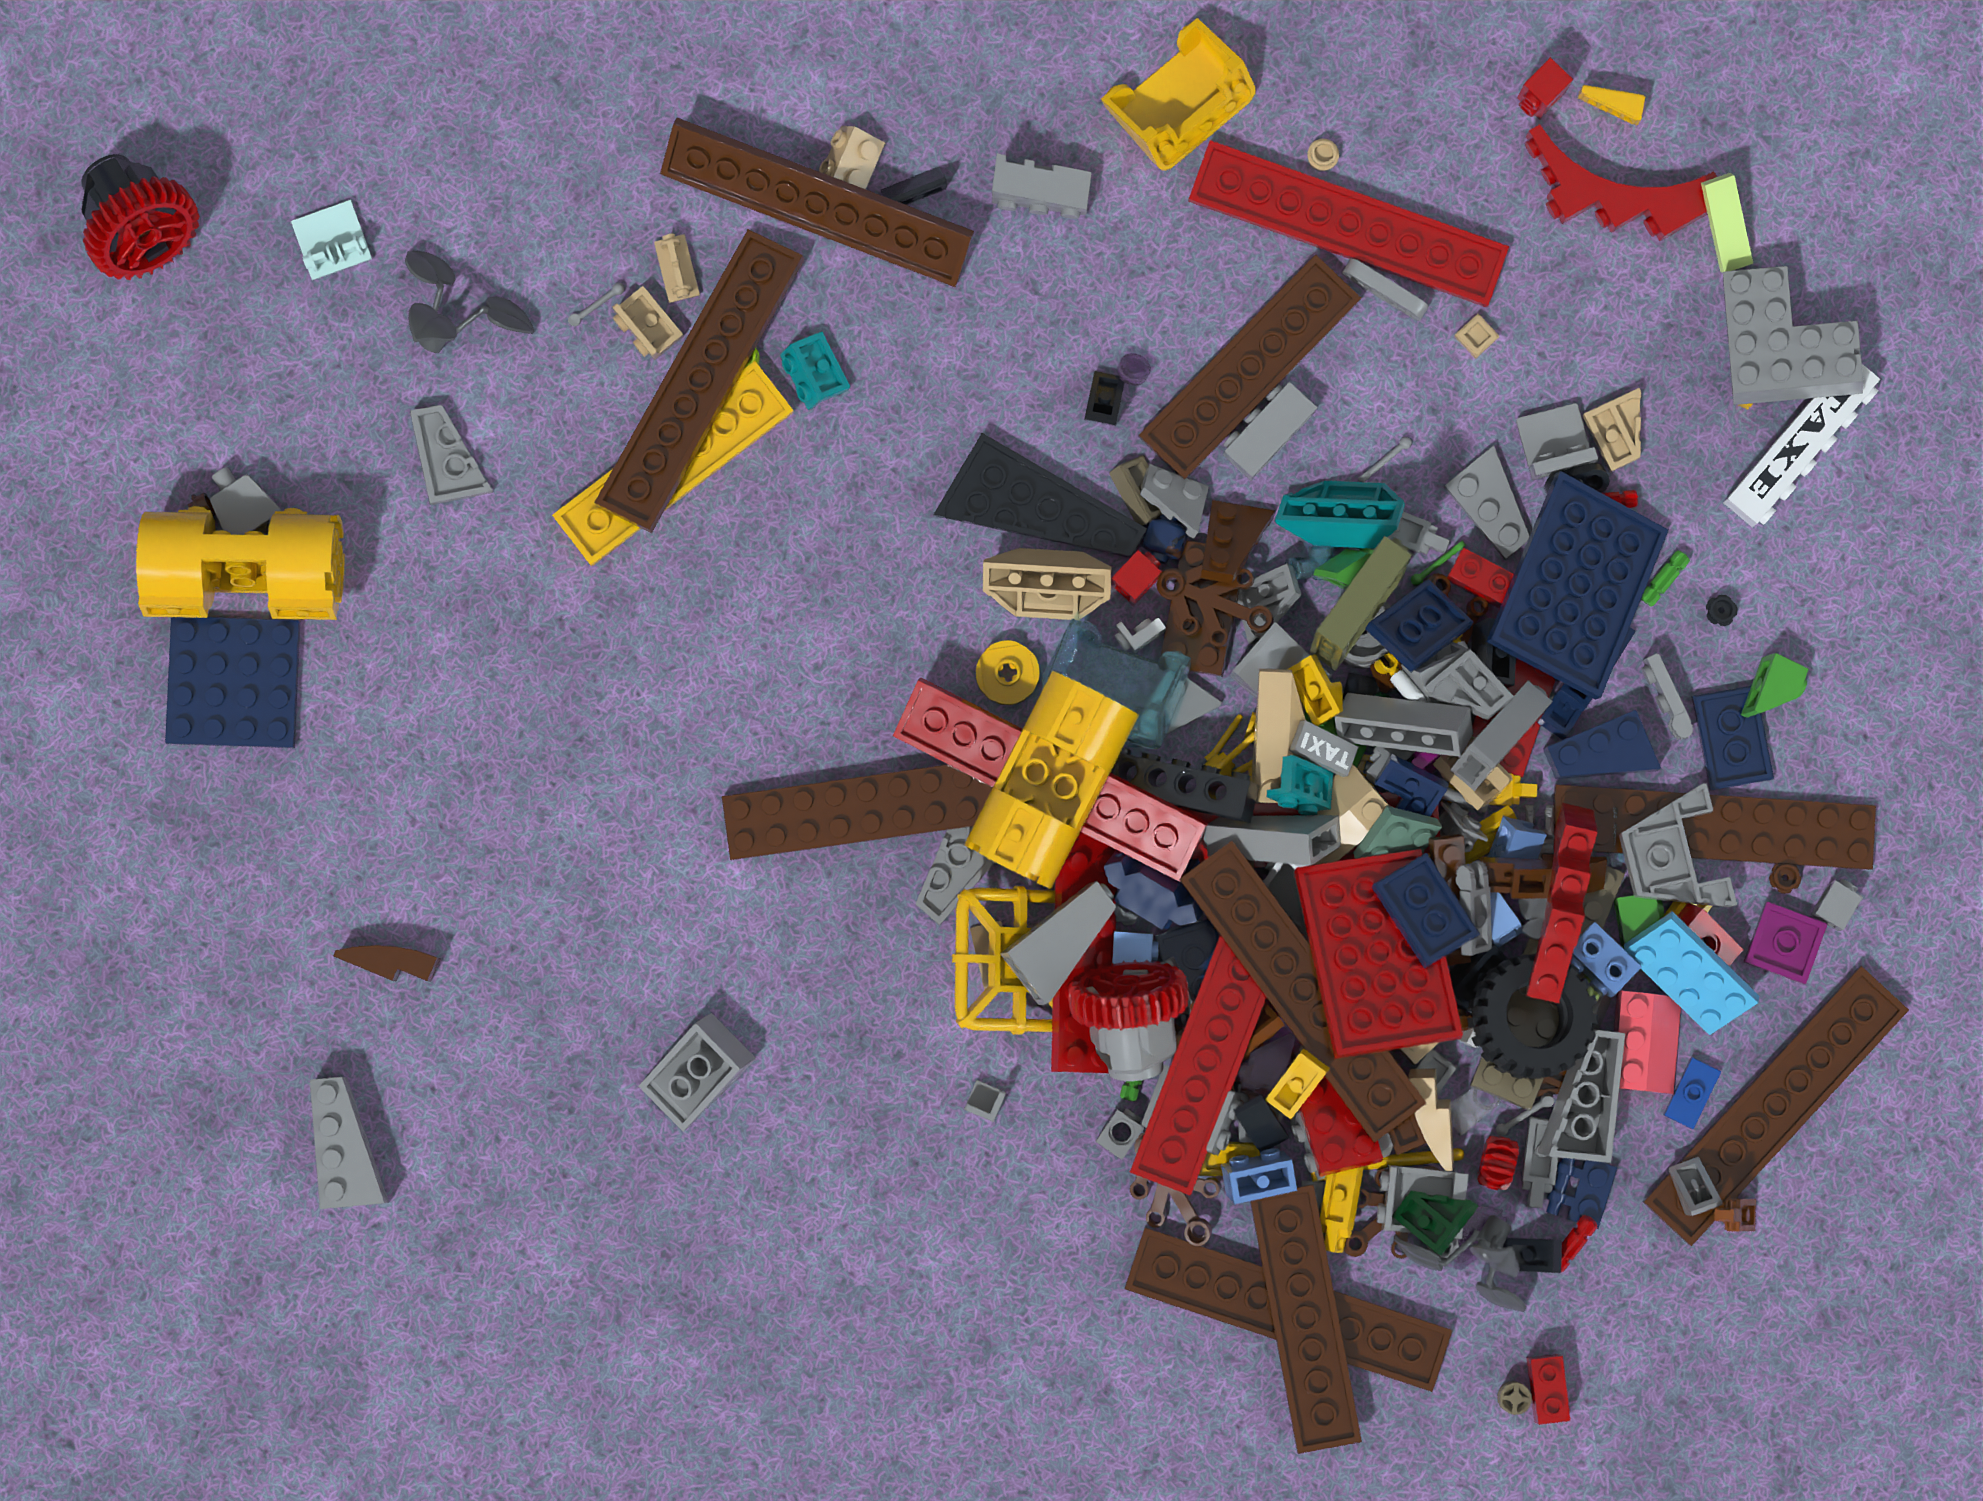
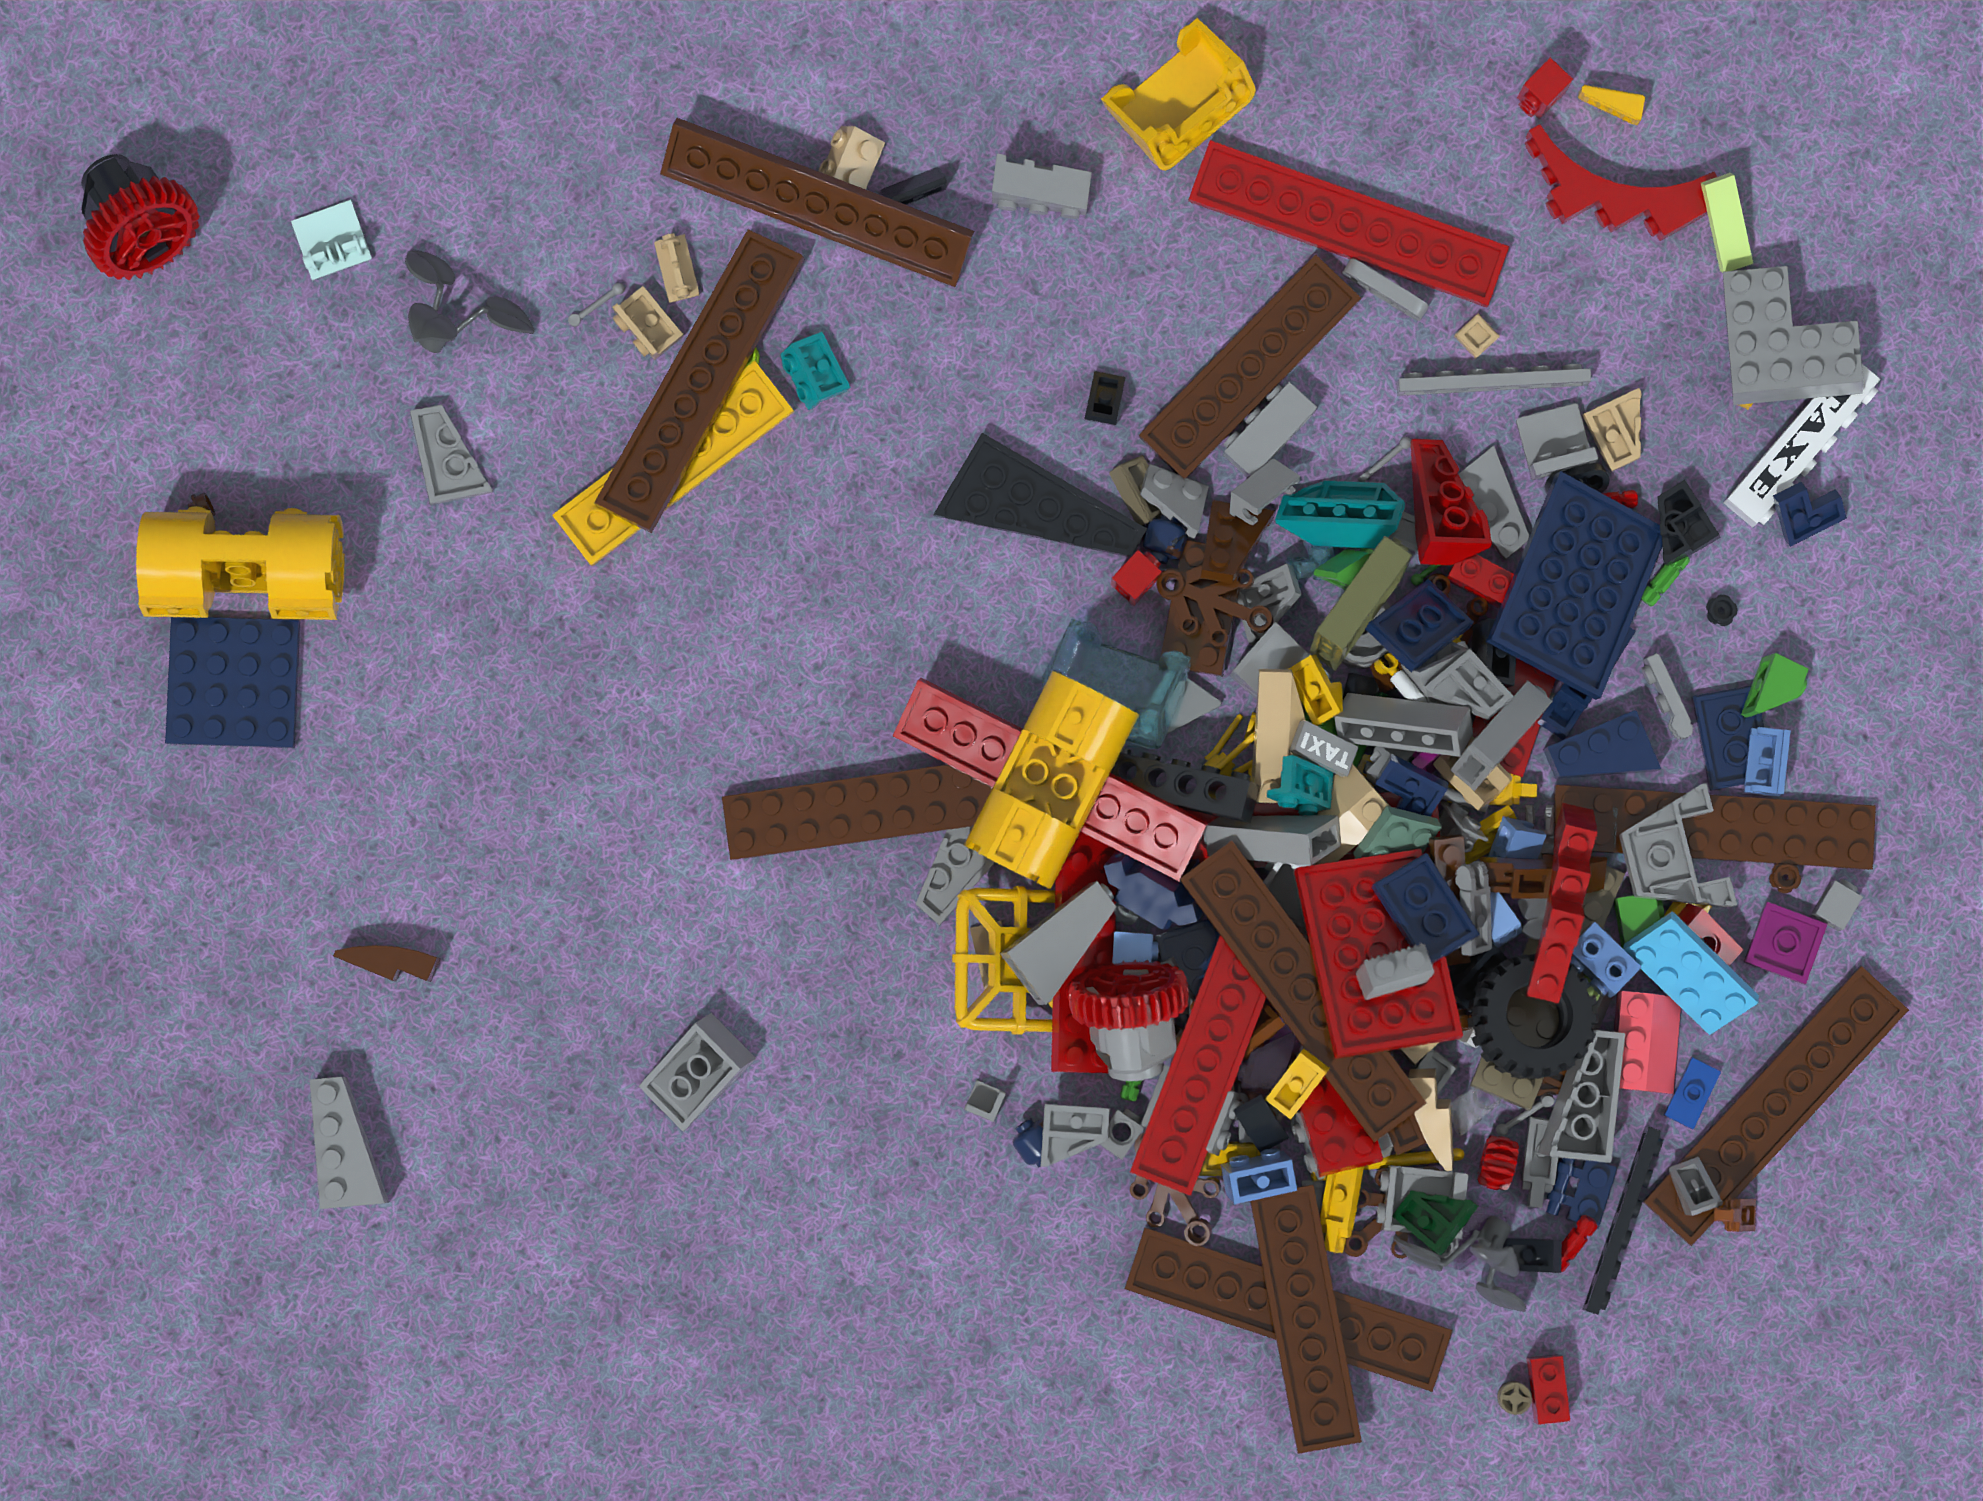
(241, 503): light grey torso -> none
(1018, 658): yellow plate -> none
(1029, 1141): none -> dark blue head
(1047, 582): tan wedge -> none
(1071, 1131): none -> light grey wing
(1133, 369): clear purple tile -> none
(1145, 634): white bracket -> none
(1261, 490): none -> light grey hinge
(1323, 154): tan plate -> none
(1394, 971): none -> light grey brick
(1445, 514): none -> red wedge
(1507, 379): none -> light grey plate
(1628, 1207): none -> black plate
(1683, 524): none -> black slope
(1767, 761): none -> medium blue hinge
(1804, 518): none -> dark blue plate

